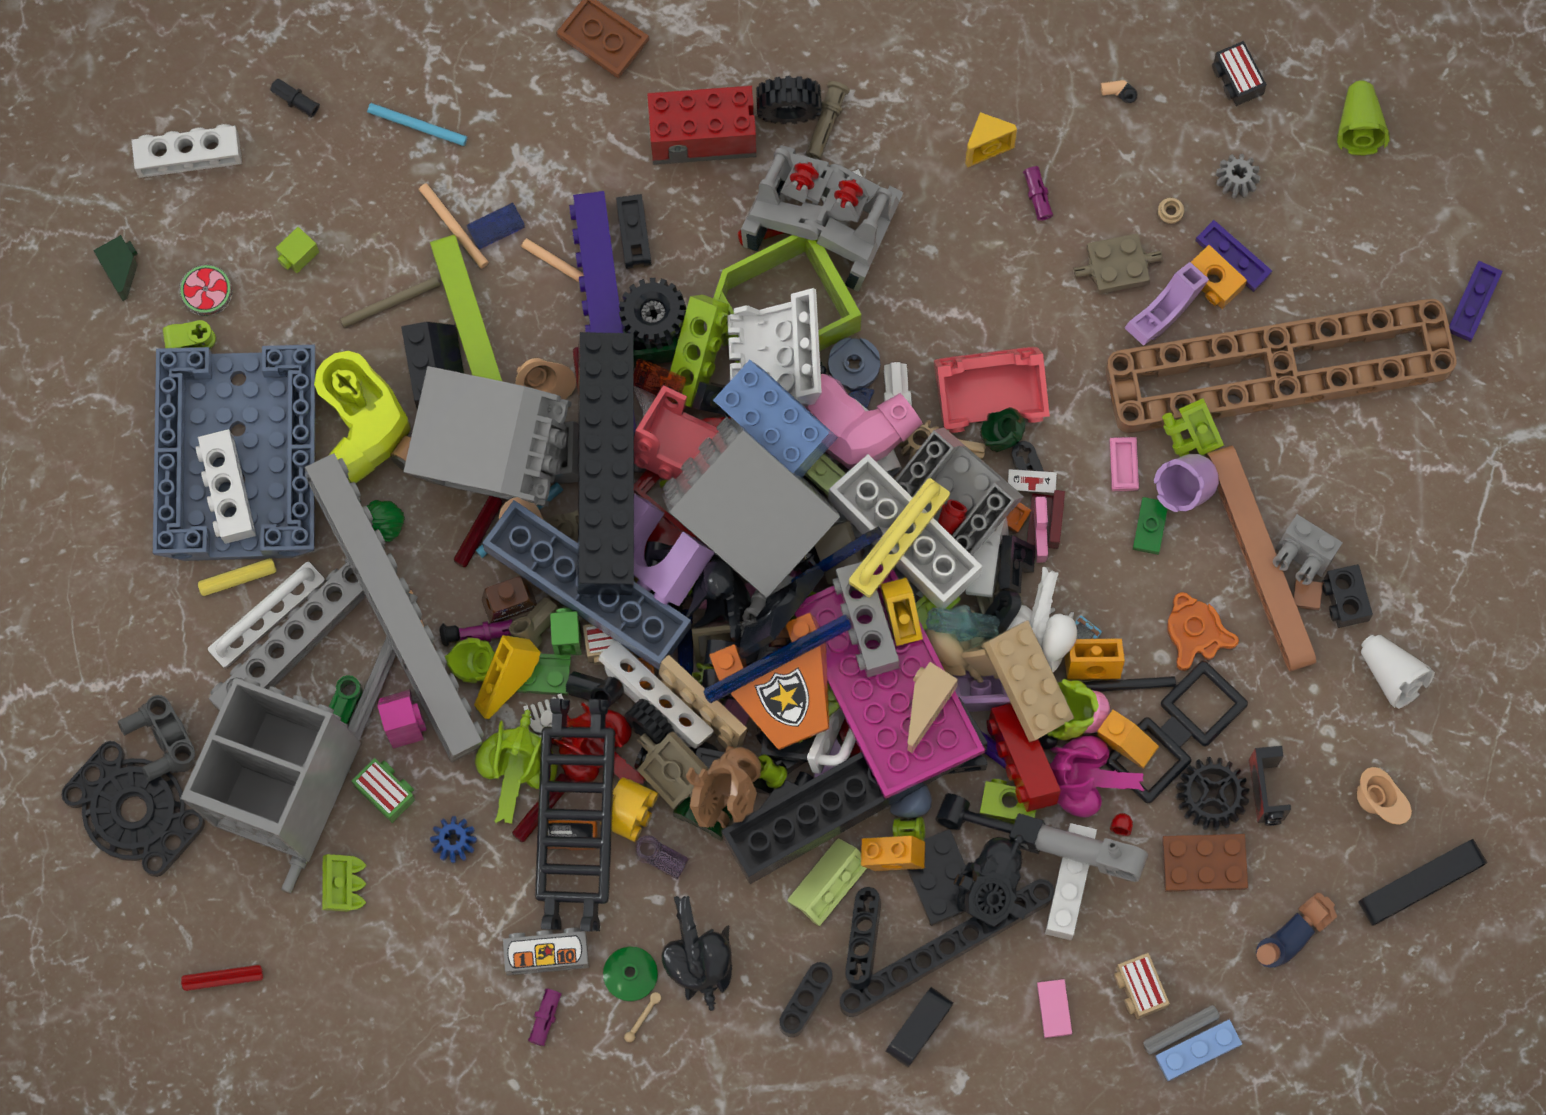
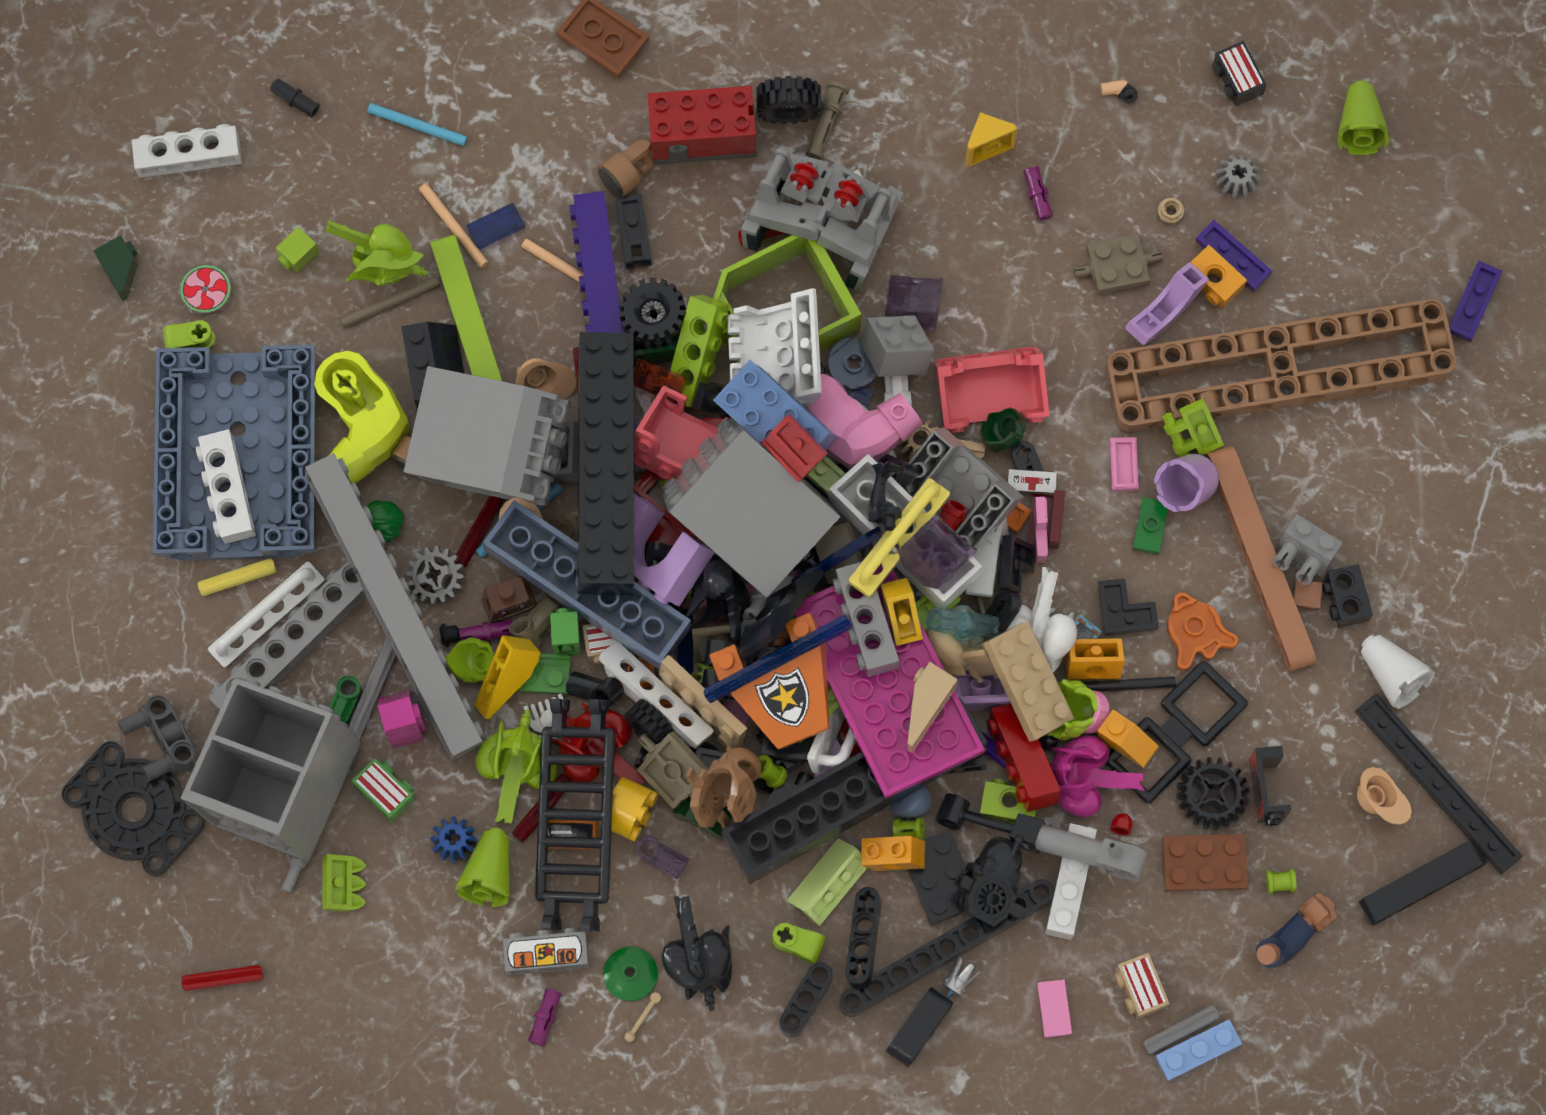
(382, 255): none -> lime hair
(424, 578): none -> light grey gear
(487, 870): none -> lime cone
(619, 173): none -> medium nougat piece
(794, 448): none -> red plate
(804, 943): none -> lime piece
(878, 509): none -> black animal
(896, 346): none -> light grey brick
(904, 474): none -> black beam
(914, 298): none -> clear purple slope
(935, 553): none -> clear purple slope
(959, 983): none -> flat silver piece
(1120, 616): none -> black plate
(1280, 881): none -> lime bush
(1438, 783): none -> black tile

